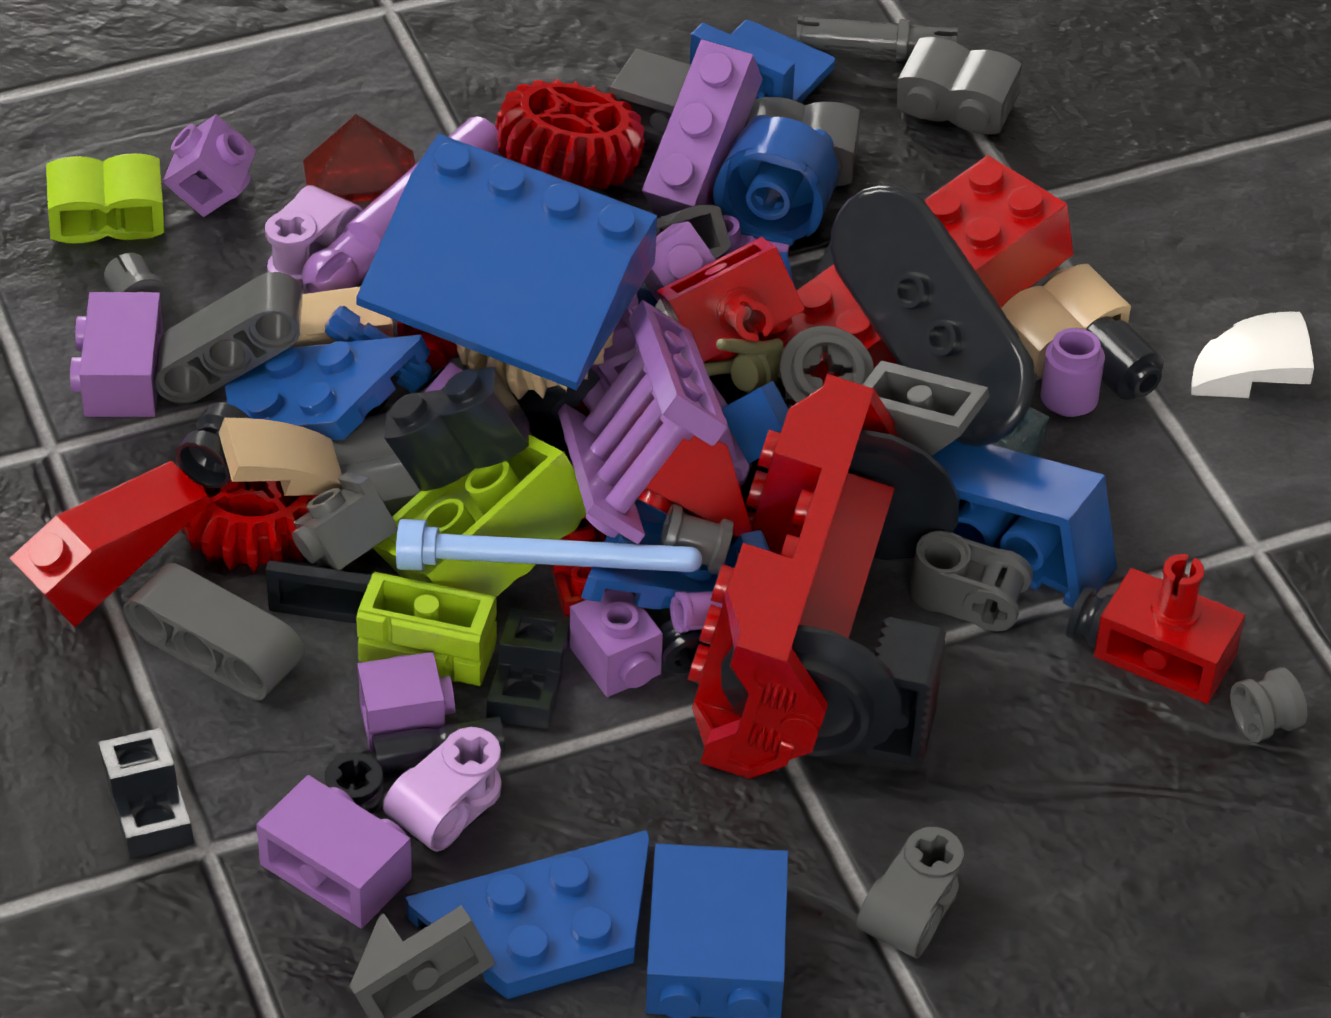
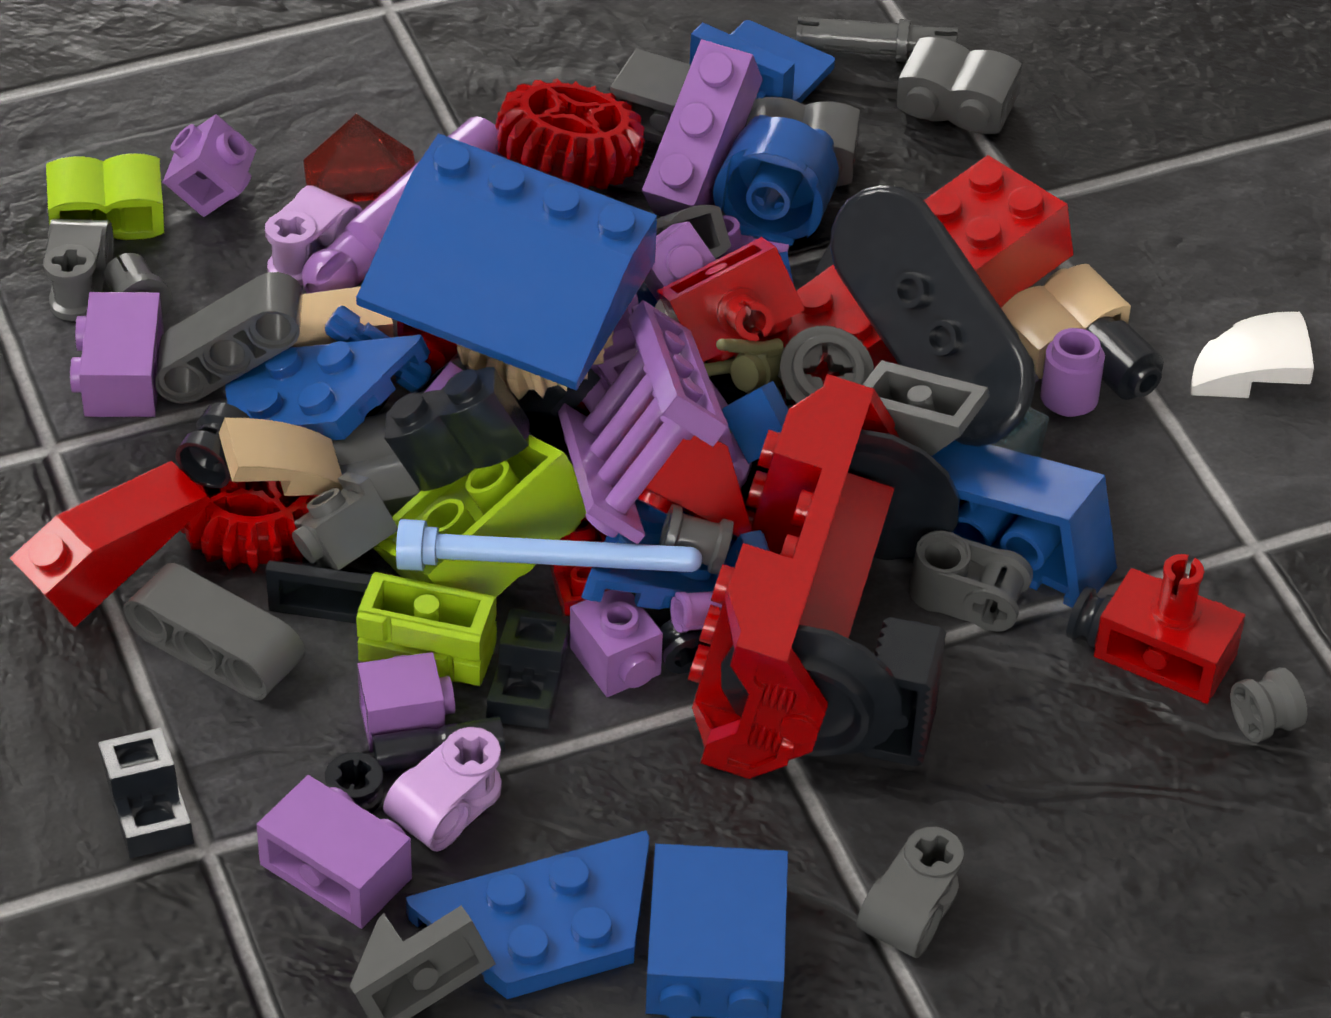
(76, 263): none -> dark grey piece

